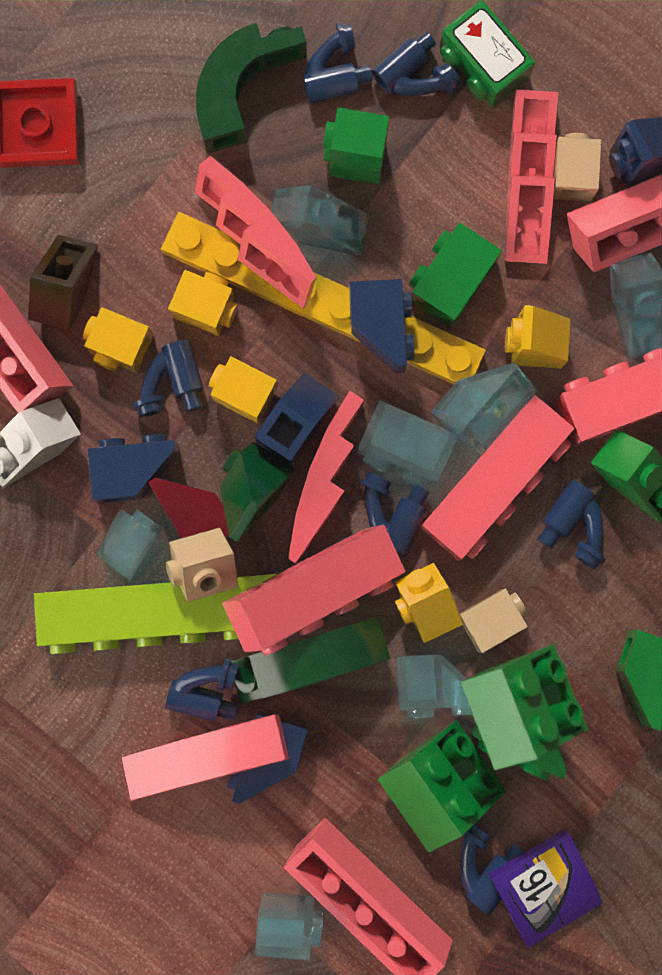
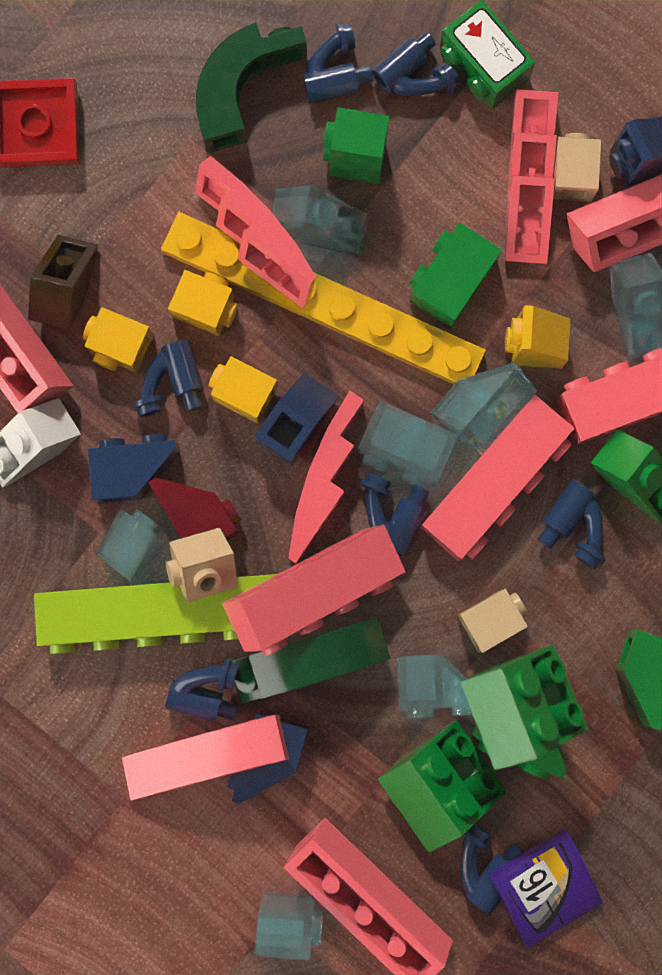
(251, 486): dark green slope -> none
(378, 320): dark blue slope -> none
(427, 603): yellow brick -> none

